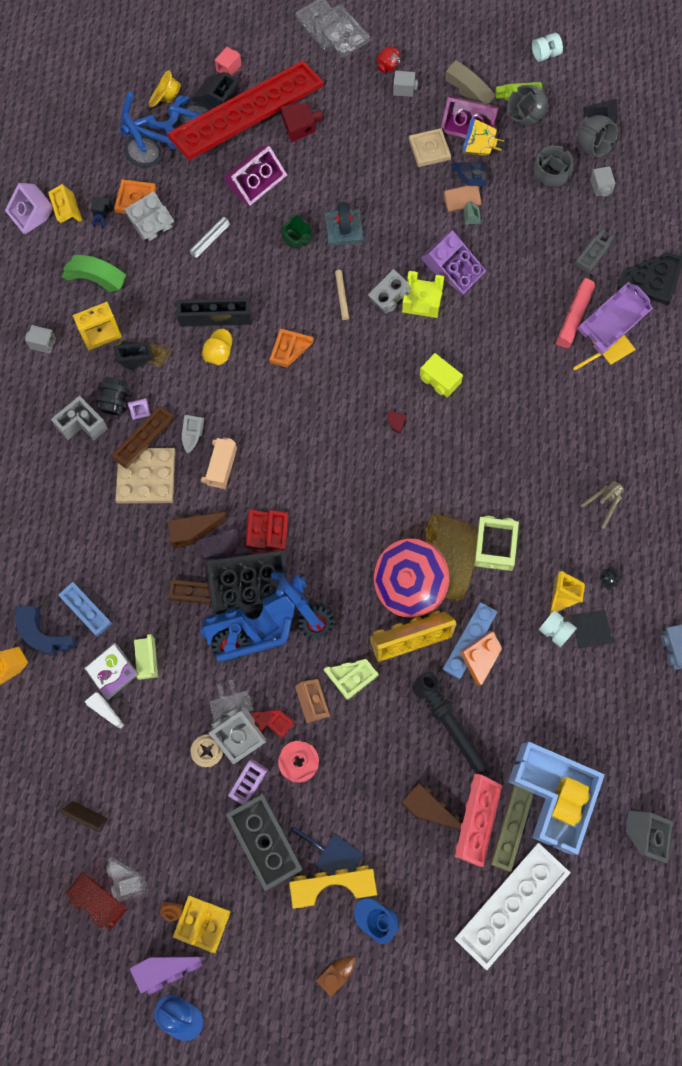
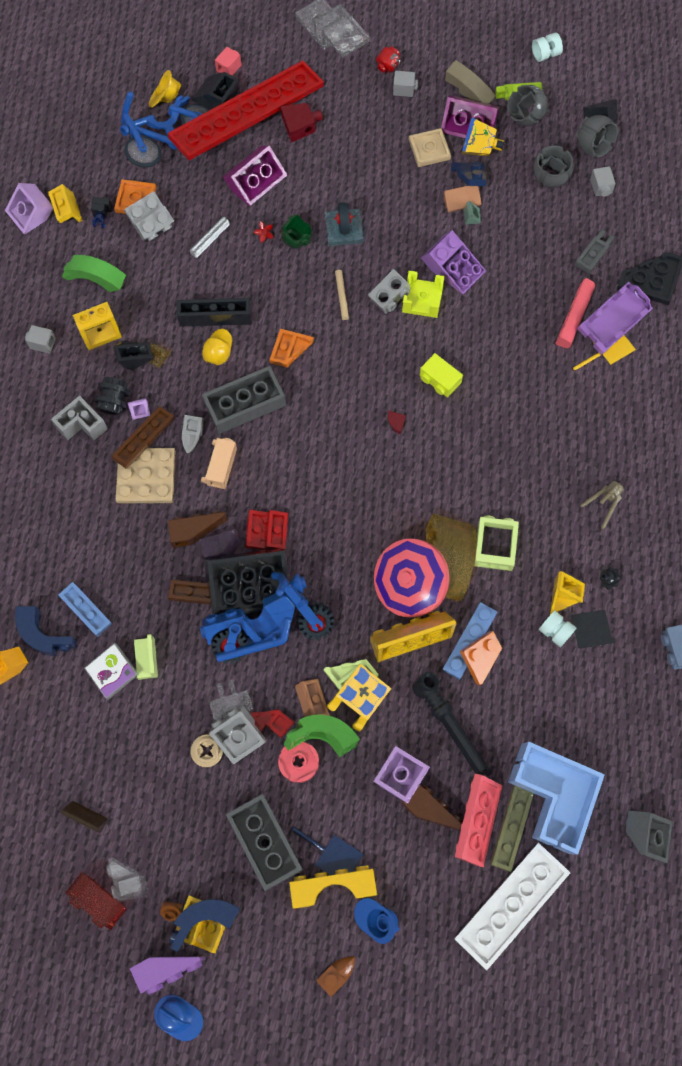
(100, 705): white slope -> none
(211, 909): none -> dark blue arch
(244, 399): none -> dark grey brick
(255, 765): lavender slope -> none
(263, 232): none -> red plant
(326, 728): none -> bright green arch
(361, 693): none -> yellow flag
(401, 774): none -> lavender slope
(570, 801): yellow brick -> none

